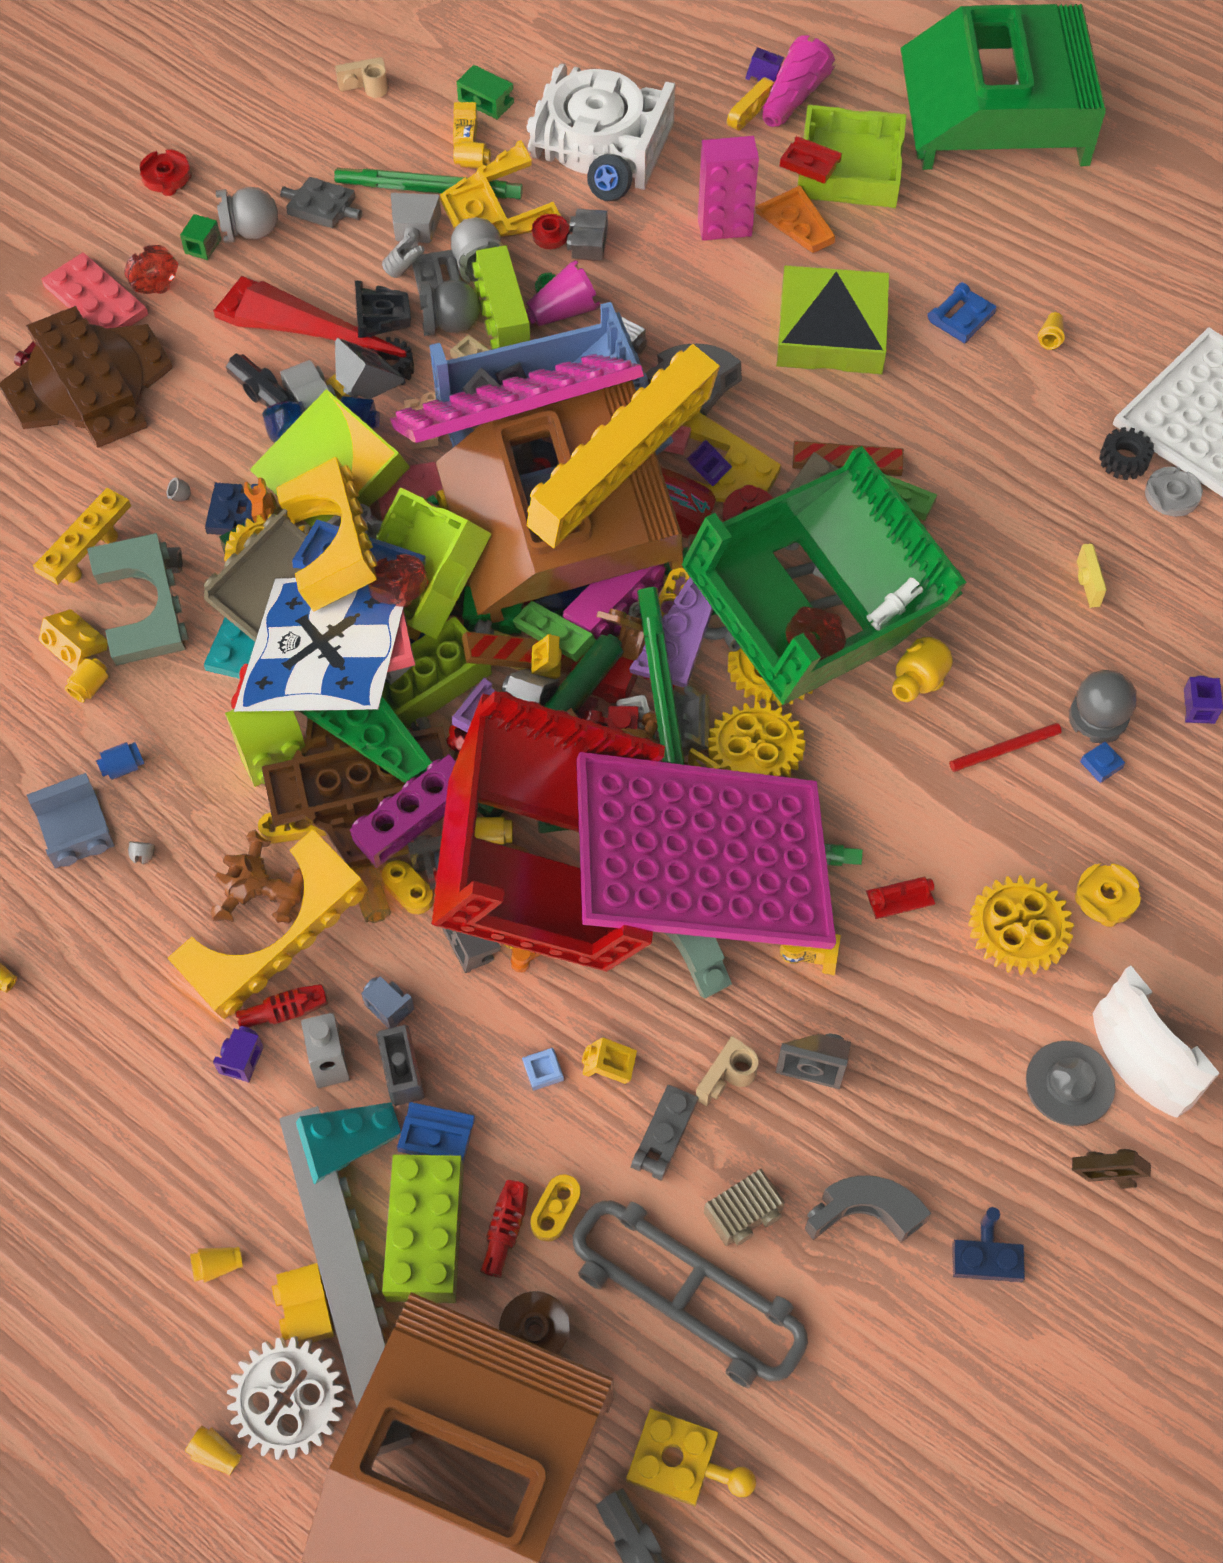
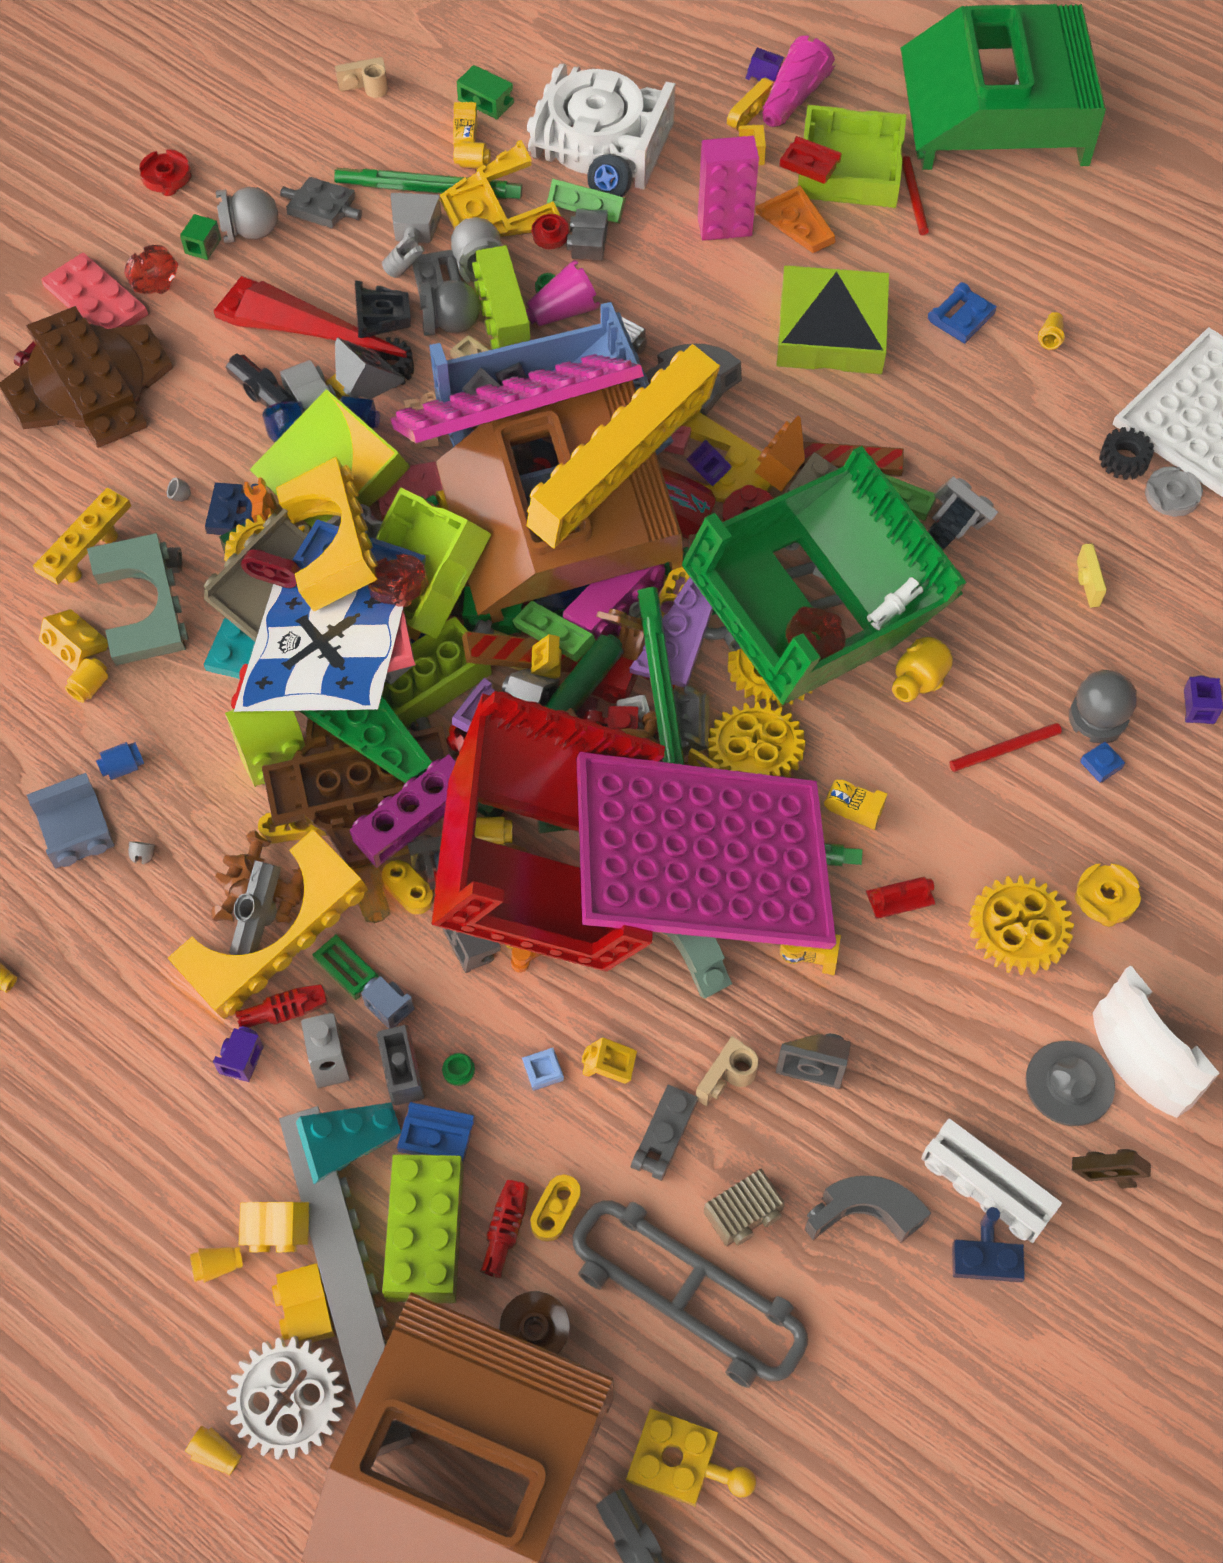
(255, 908): none -> dark grey piece
(270, 568): none -> dark red plate
(274, 1224): none -> yellow brick
(335, 974): none -> green tile
(458, 1069): none -> green plate
(575, 197): none -> bright green plate
(759, 135): none -> yellow bracket
(782, 455): none -> orange slope
(855, 803): none -> yellow leg
(914, 195): none -> red bar
(959, 511): none -> plate
(990, 1181): none -> white brick

